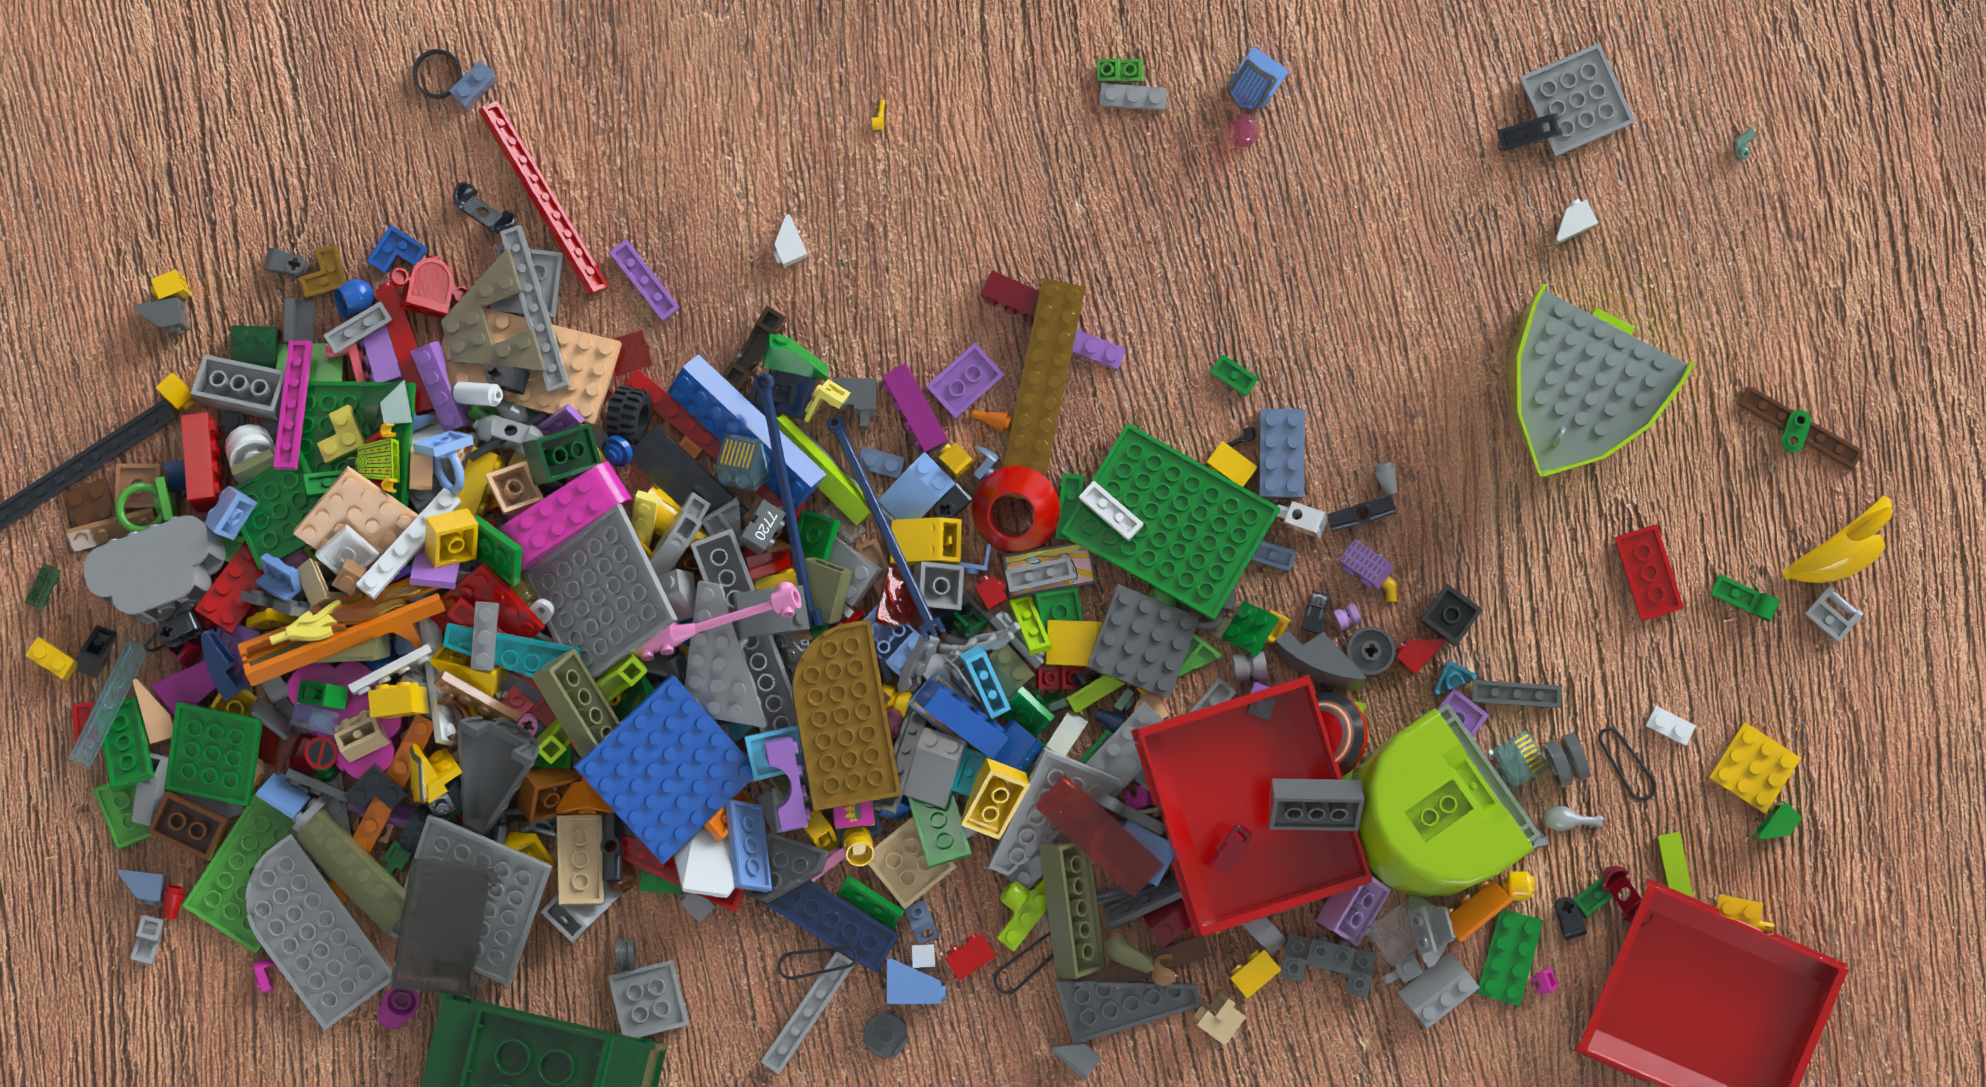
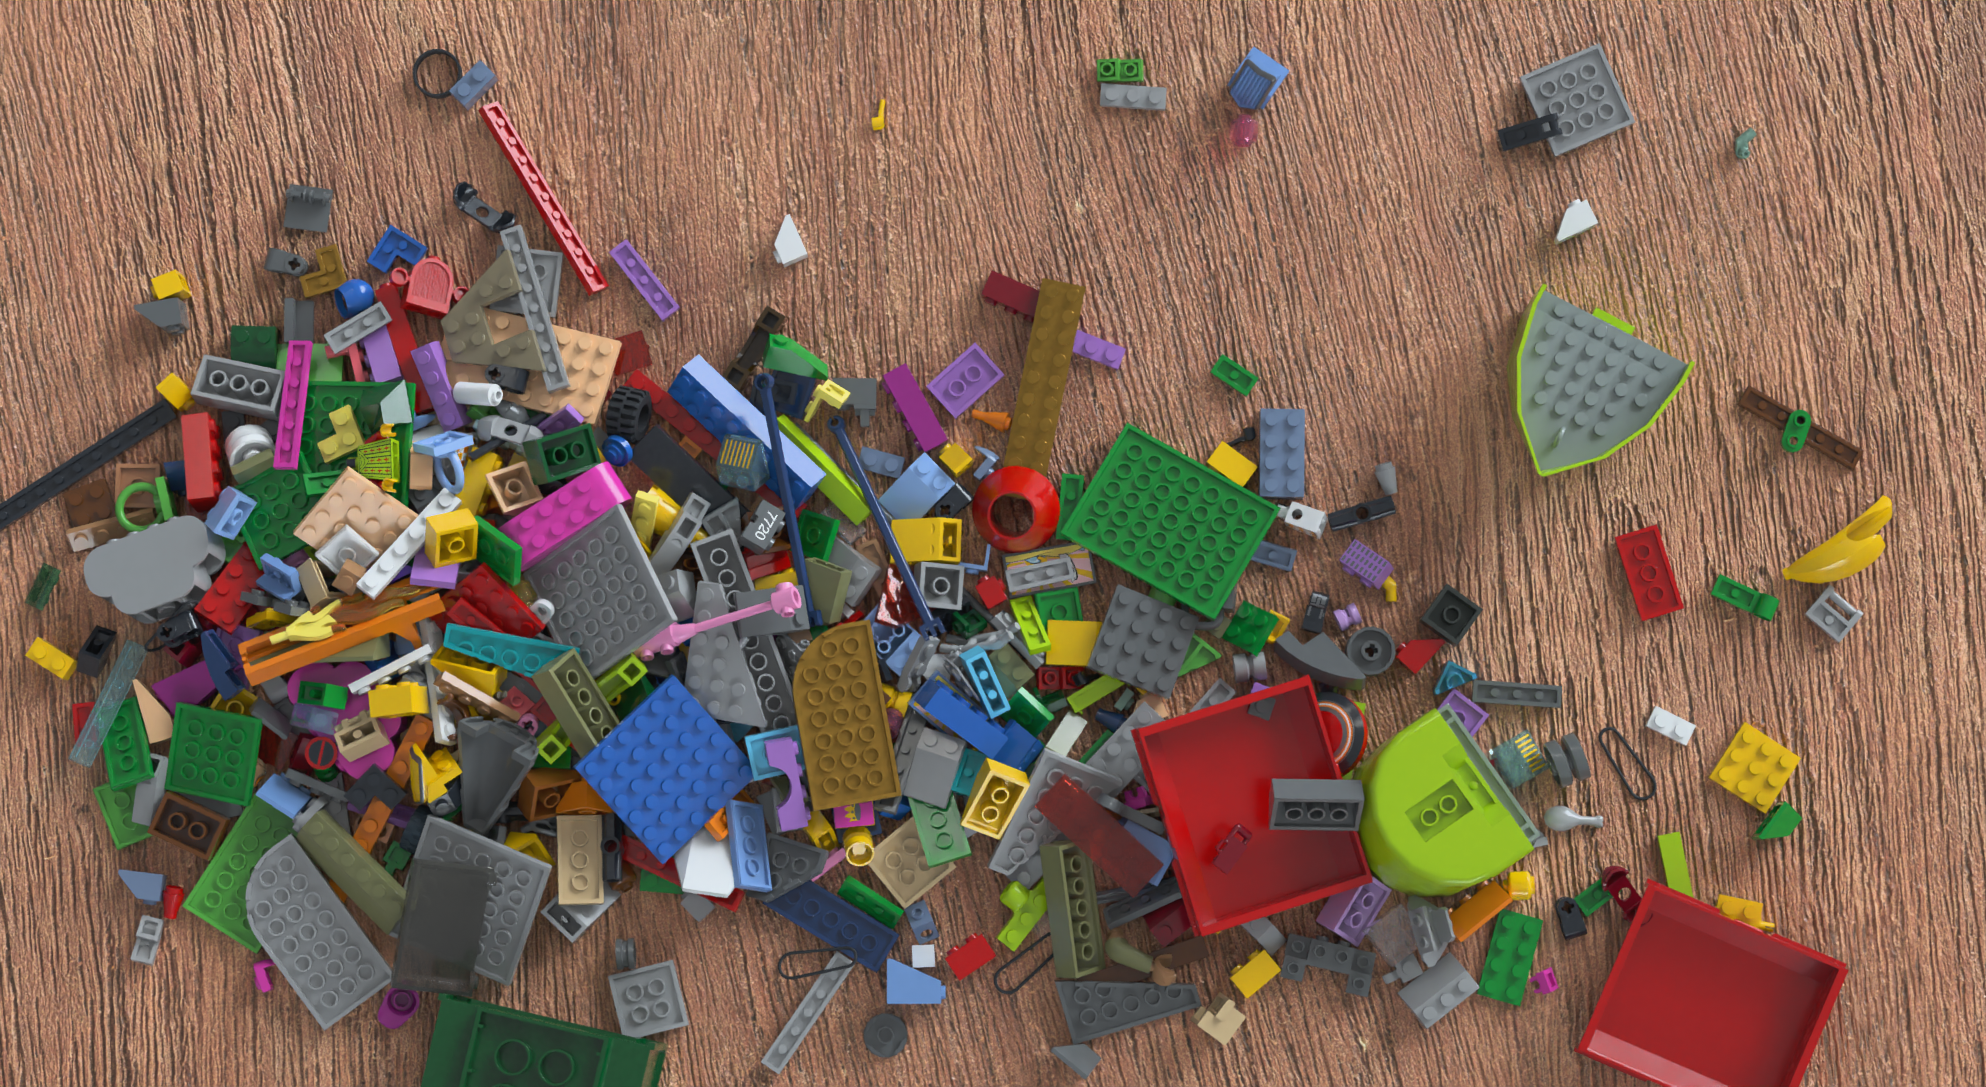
(308, 208): none -> dark grey hinge
(484, 636): light grey plate -> none
(1111, 511): white plate -> none

